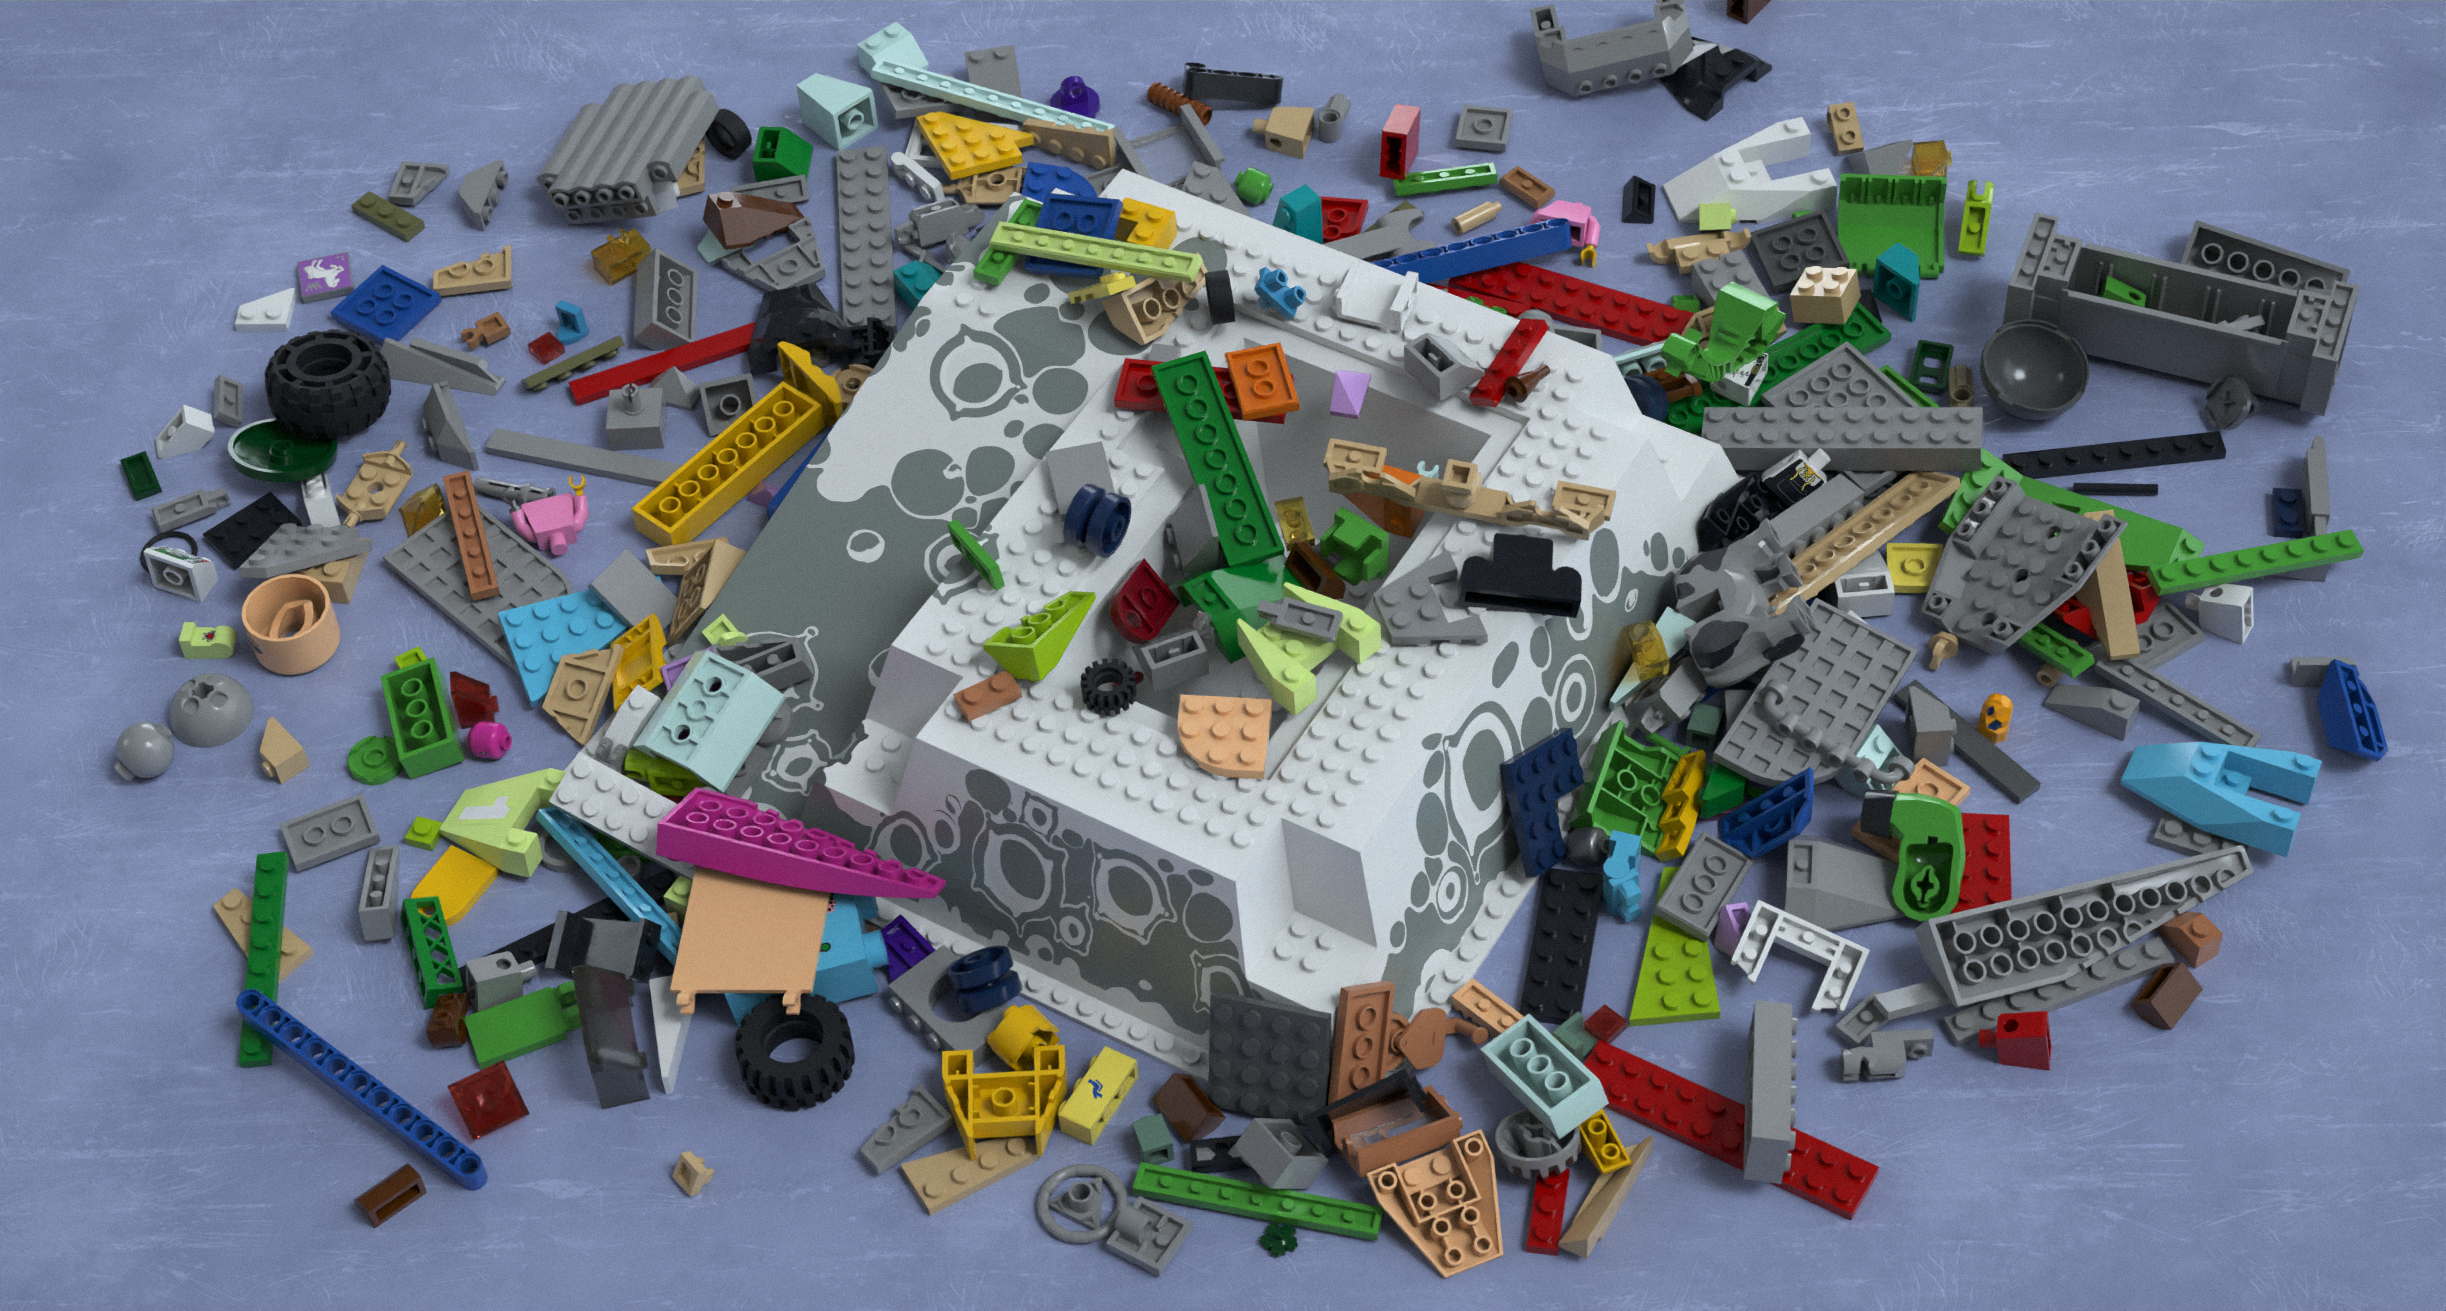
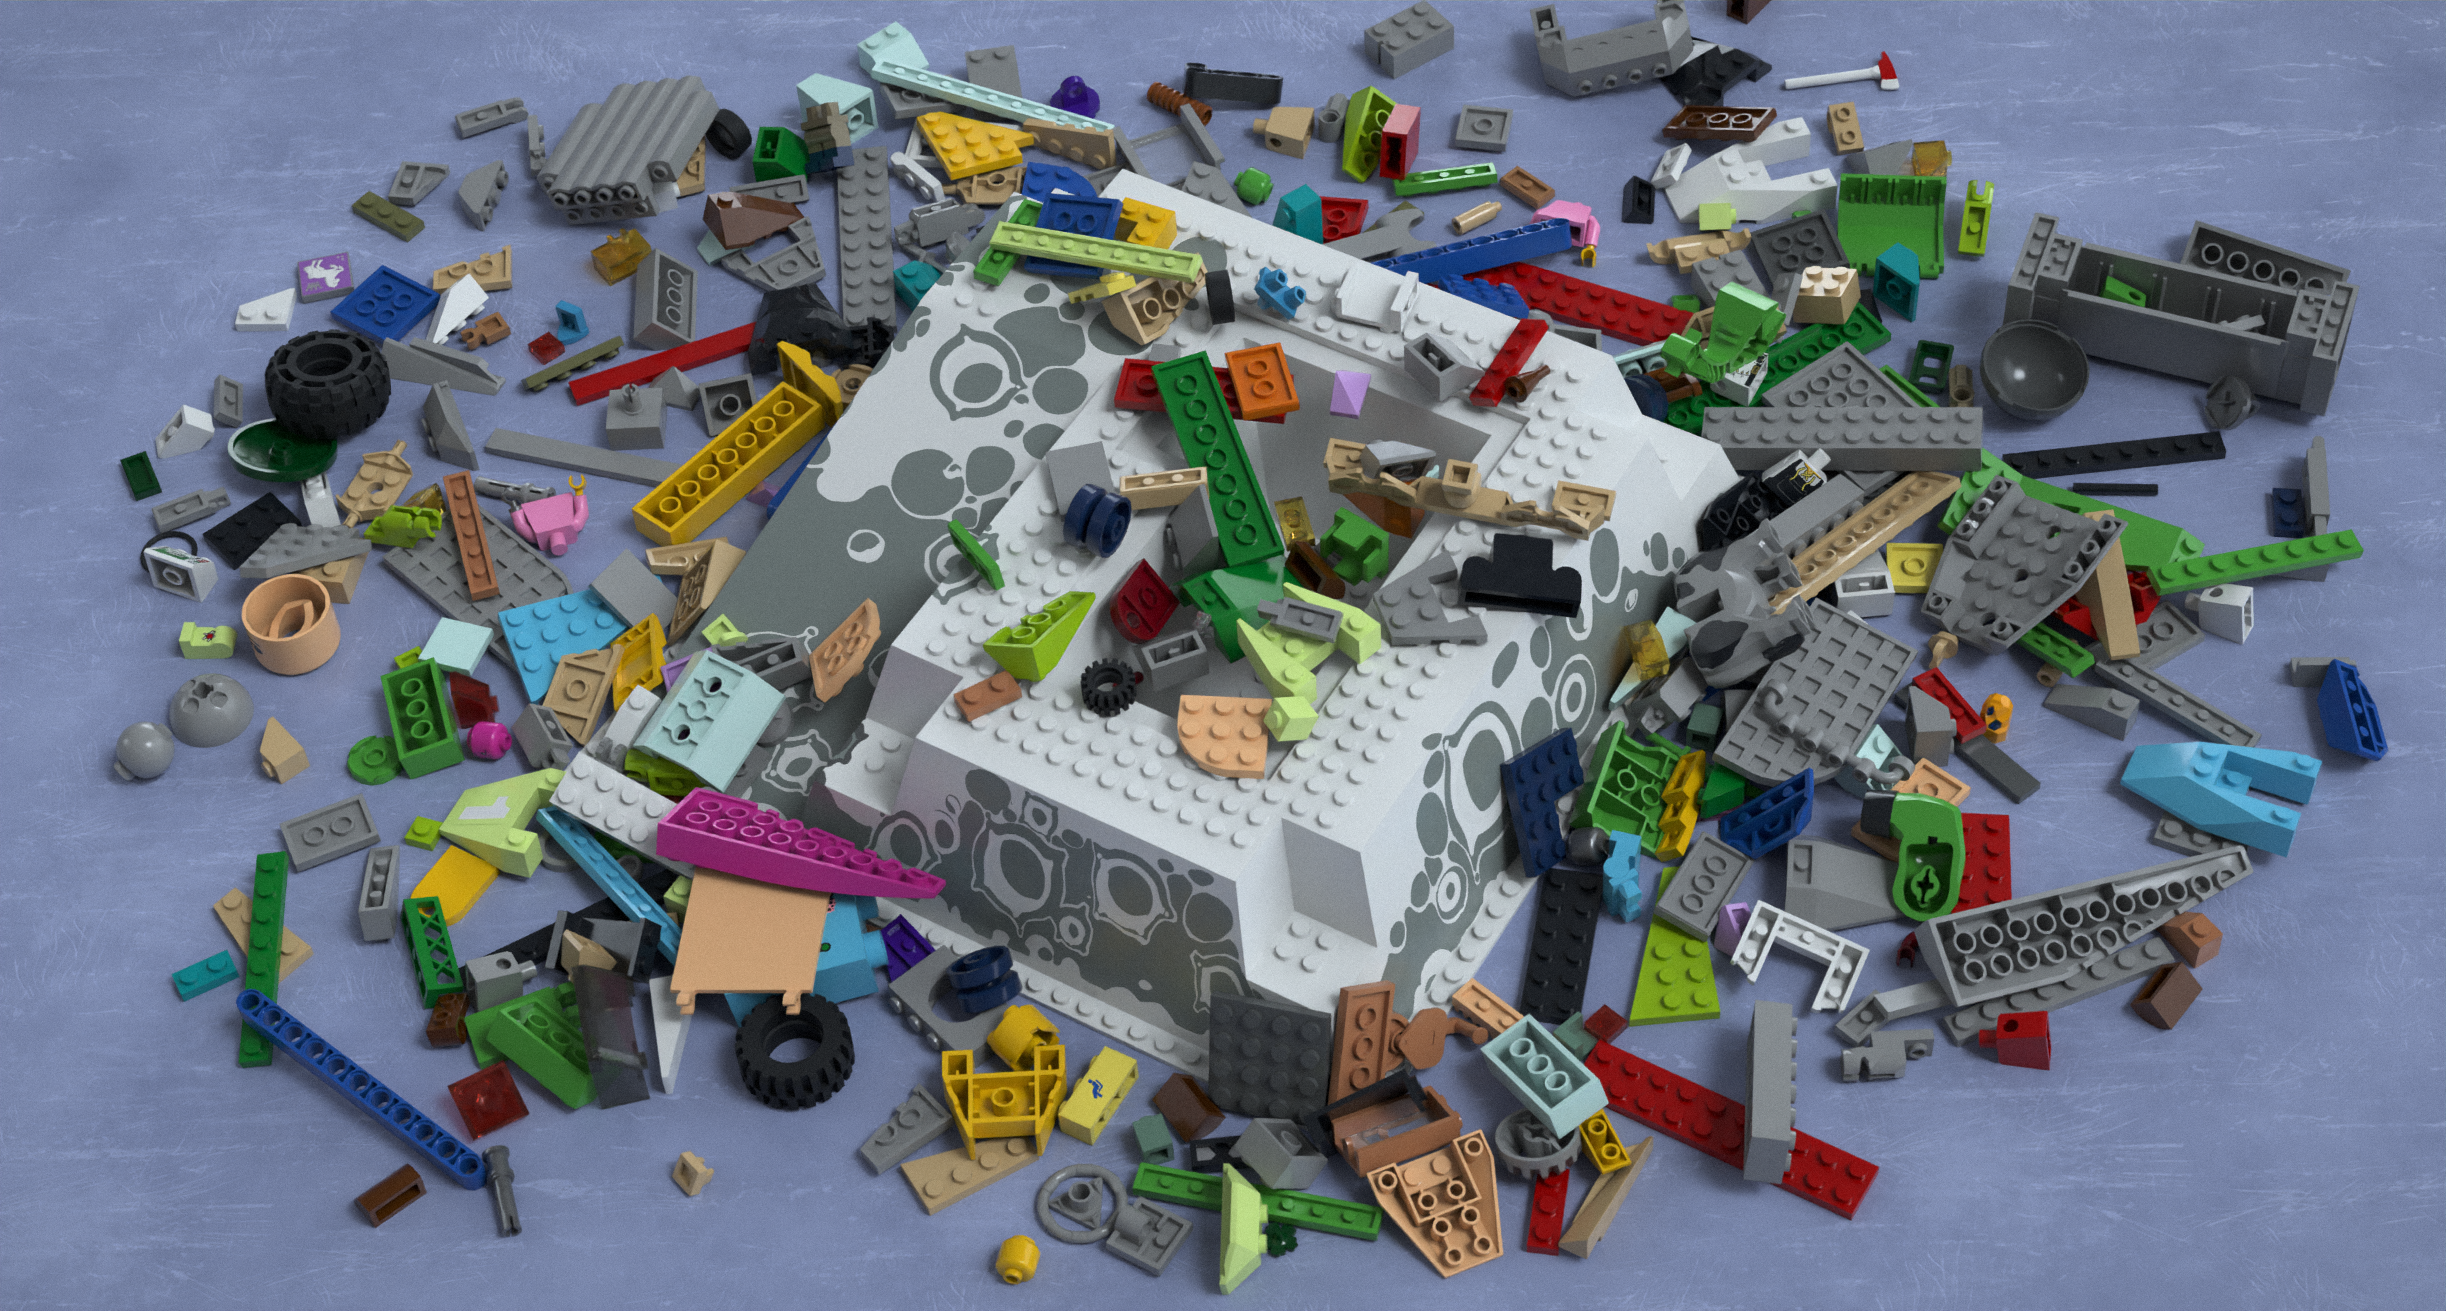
(205, 975): none -> teal plate
(404, 526): none -> lime plate
(454, 306): none -> white slope
(457, 645): none -> light aqua tile
(491, 116): none -> light grey hinge
(500, 1178): none -> flat silver pin
(536, 148): none -> light grey hinge
(542, 737): none -> light grey brick
(546, 1049): none -> bright green slope
(580, 950): none -> tan slope
(827, 139): none -> dark tan hips
(844, 651): none -> light nougat plate
(1017, 1259): none -> yellow head
(1163, 487): none -> tan slope
(1240, 1230): none -> yellowish green wedge
(1290, 718): none -> yellowish green brick
(1363, 131): none -> lime wedge
(1396, 459): none -> light grey slope
(1409, 39): none -> light grey piece
(1498, 298): none -> blue plate
(1671, 166): none -> white plate
(1719, 123): none -> reddish brown piece
(1785, 293): none -> light grey plate
(1883, 71): none -> white piece
(1906, 949): none -> dark red arm
(1937, 686): none -> red plate

